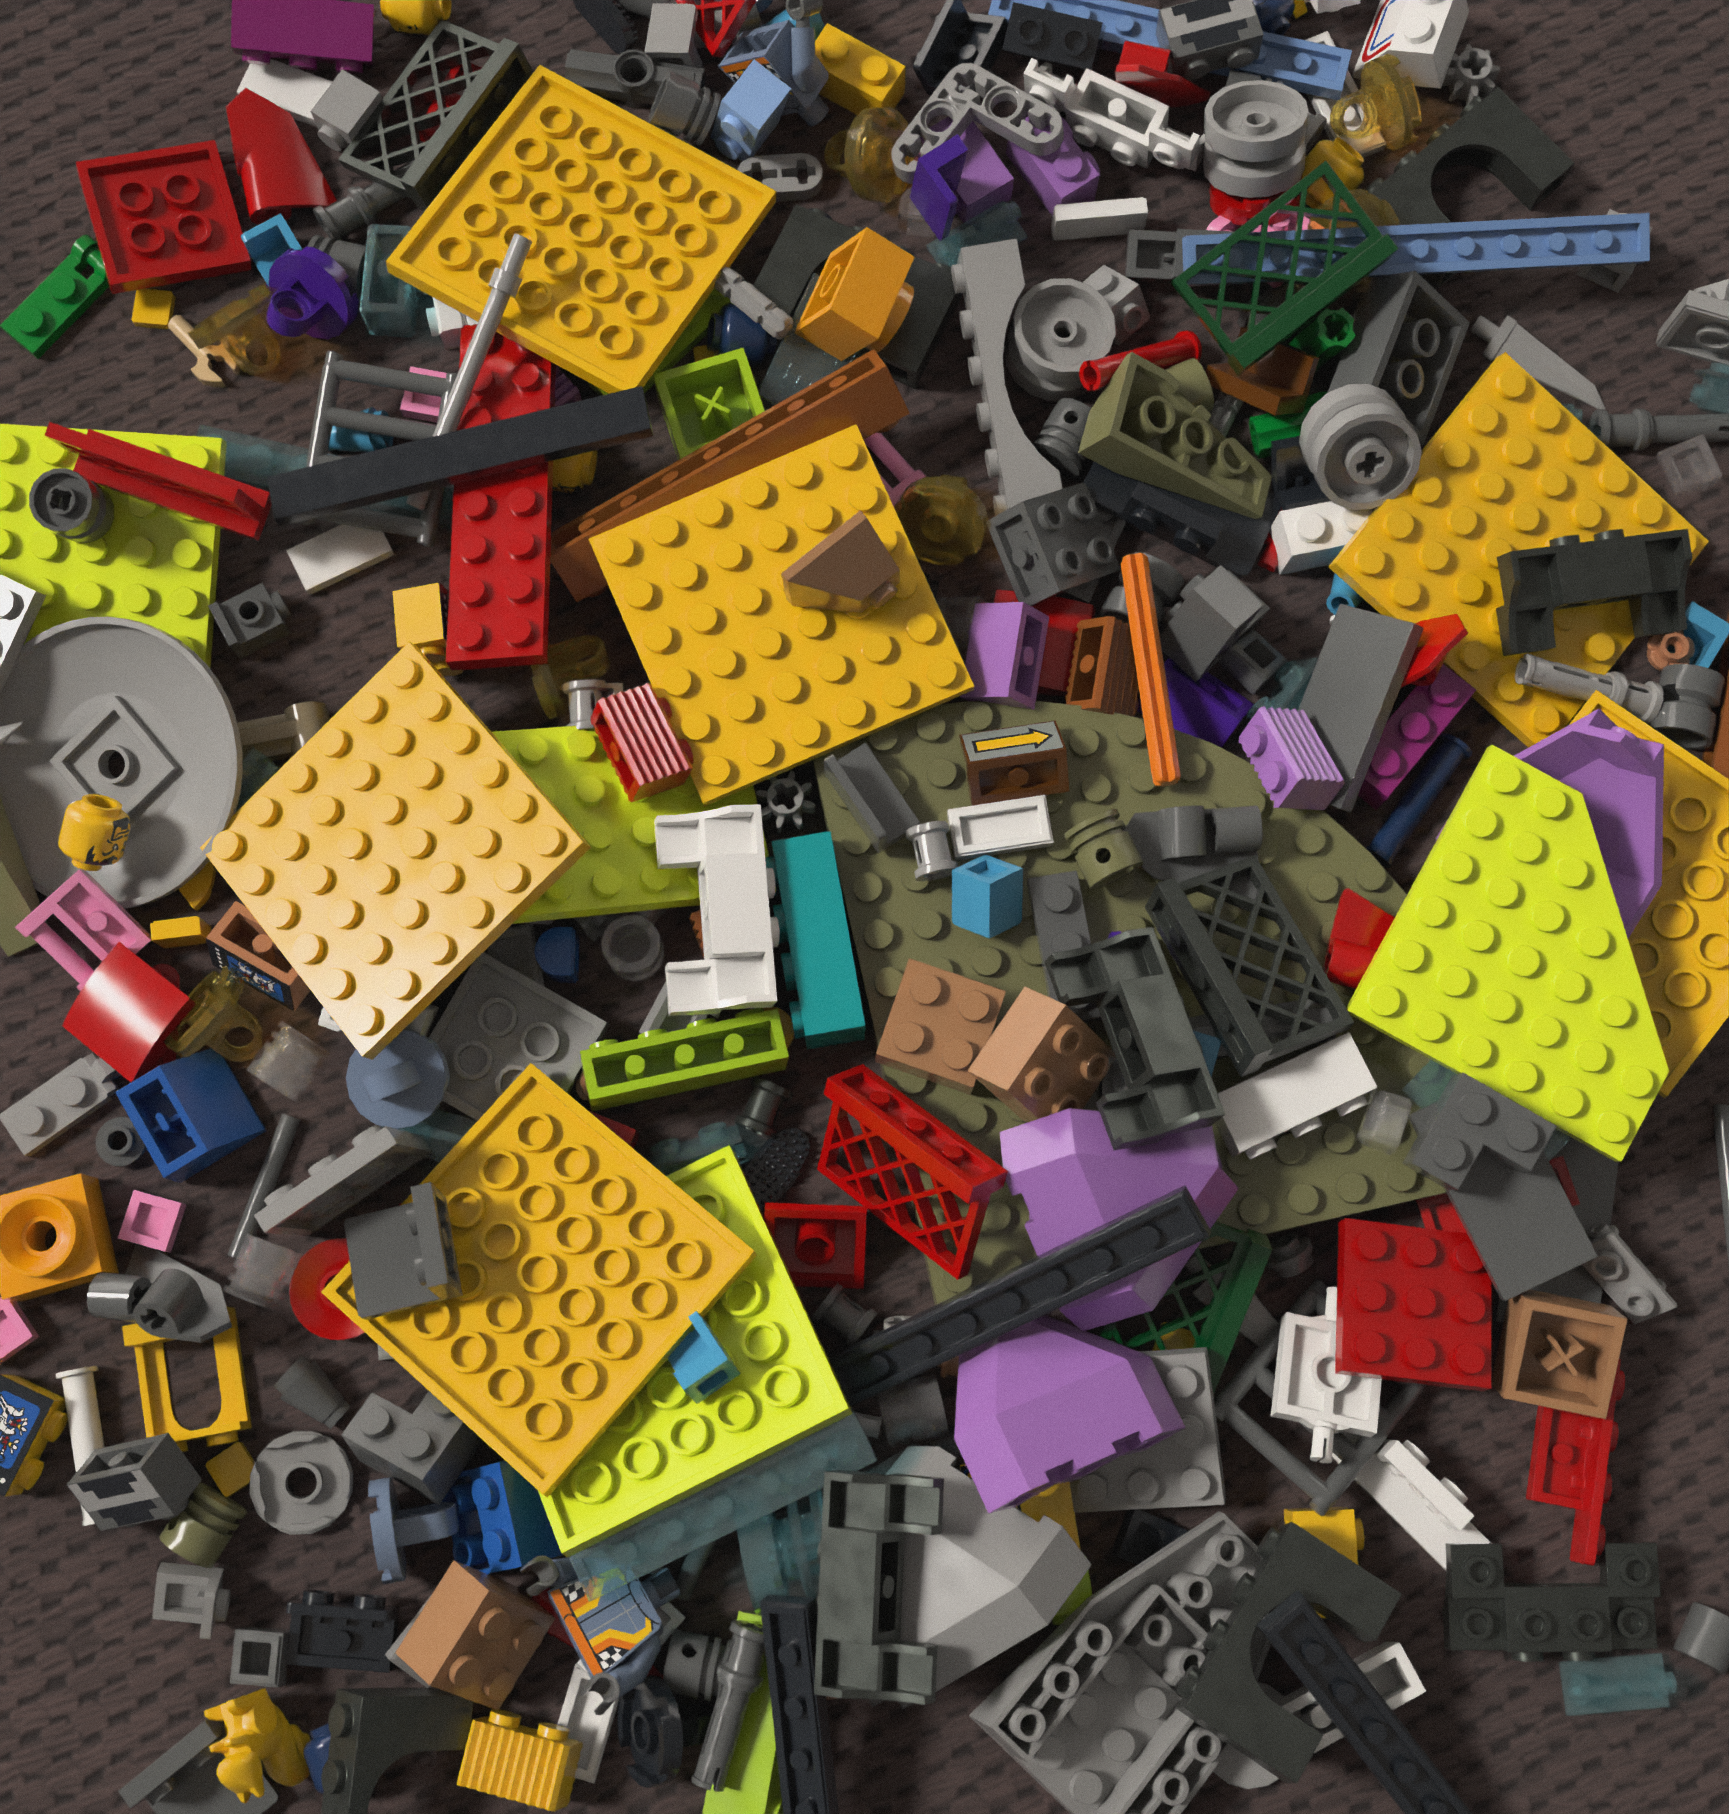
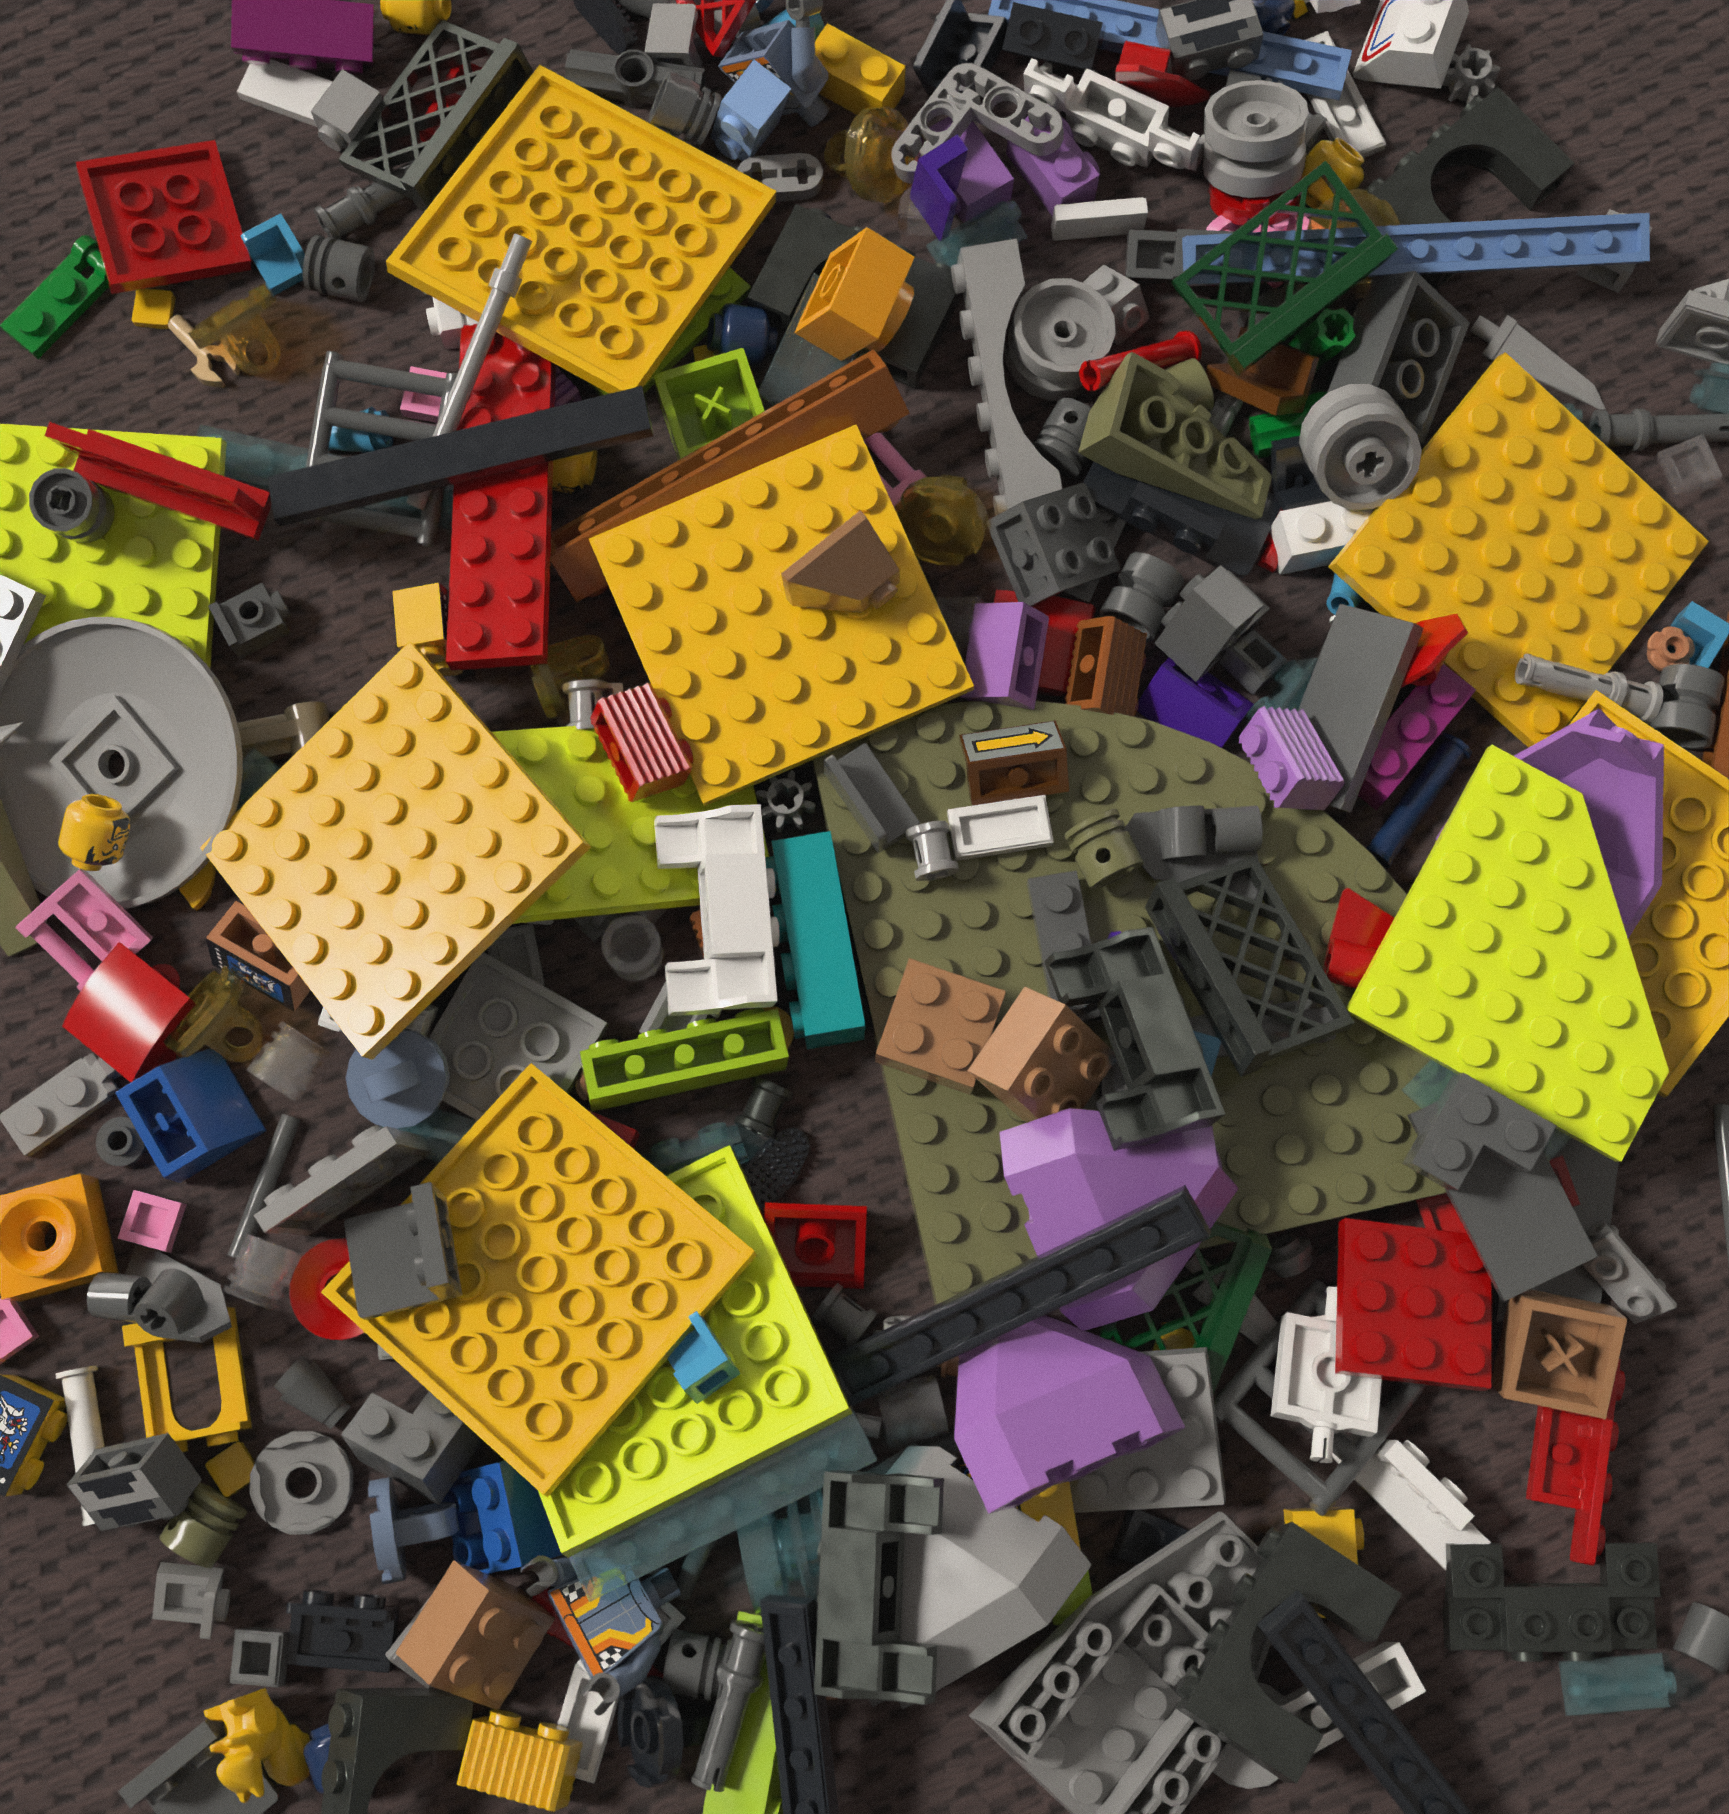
(180, 932): yellow tile -> none
(273, 159): red panel -> none
(310, 295): dark purple tile -> none
(337, 555): white tile -> none
(386, 301): clear light blue brick -> none
(559, 954): blue brick -> none
(753, 303): light grey axle -> none
(919, 1141): red fence -> none
(987, 896): dark azure panel -> none
(1150, 670): orange axle -> none
(1294, 1096): white brick -> none
(1384, 1121): clear brick -> none
(1386, 102): clear yellow tile -> none
(1572, 574): pearl dark grey bracket -> none

